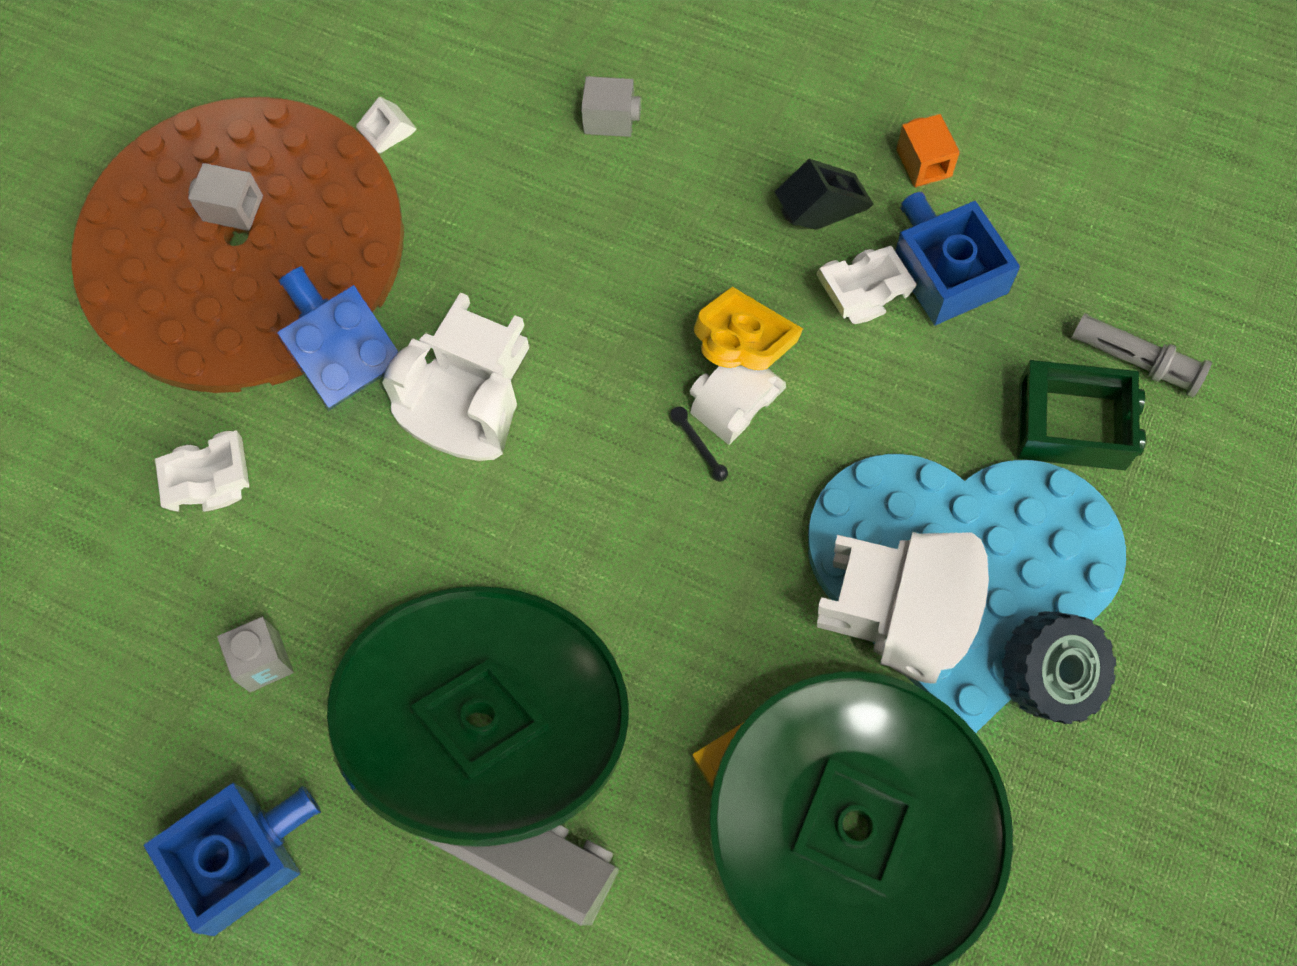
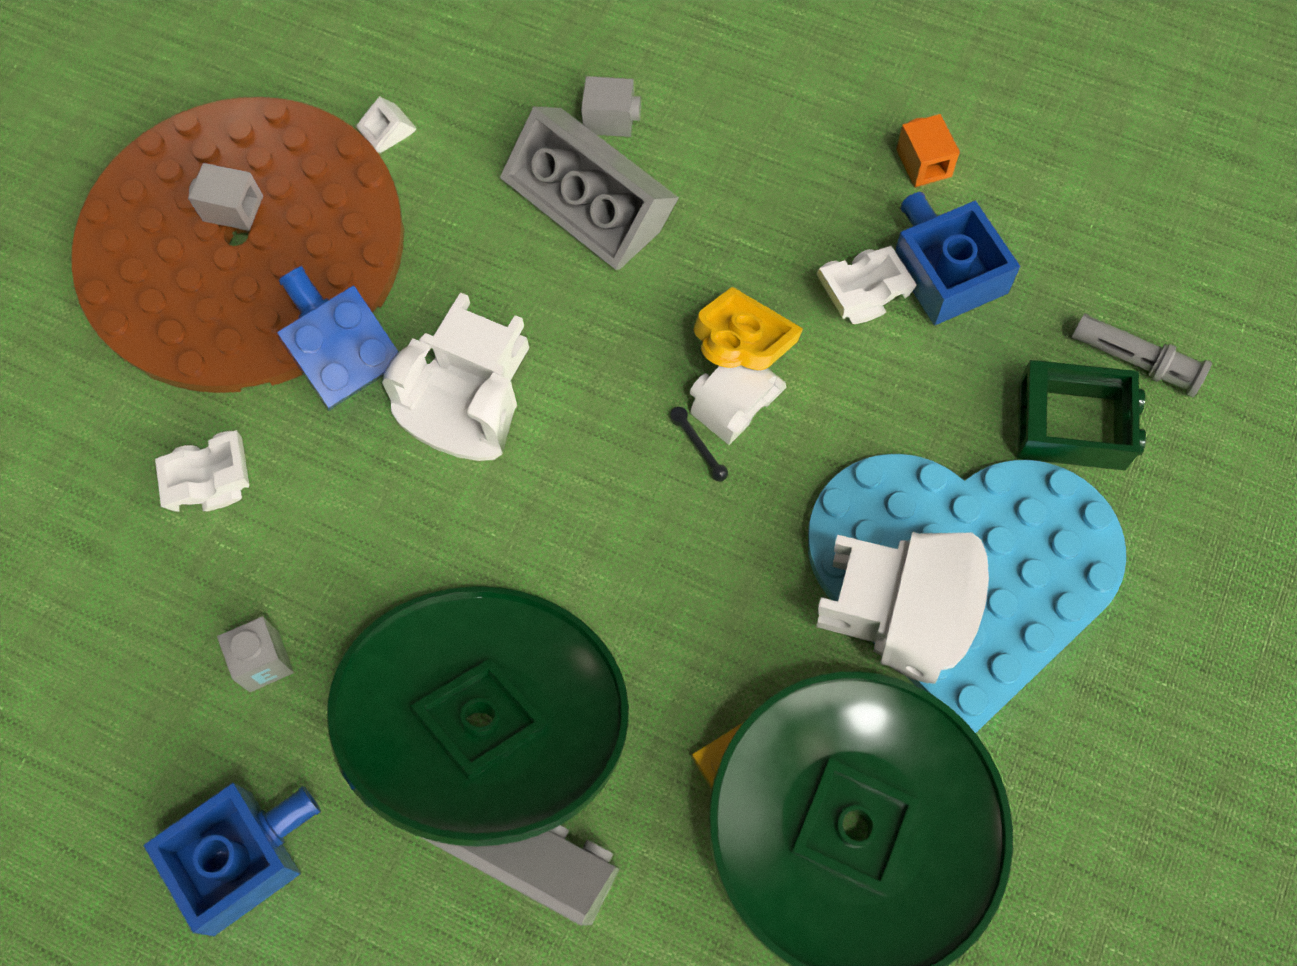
(587, 186): none -> light grey slope
(821, 195): black slope -> none
(1059, 667): black wheel -> none

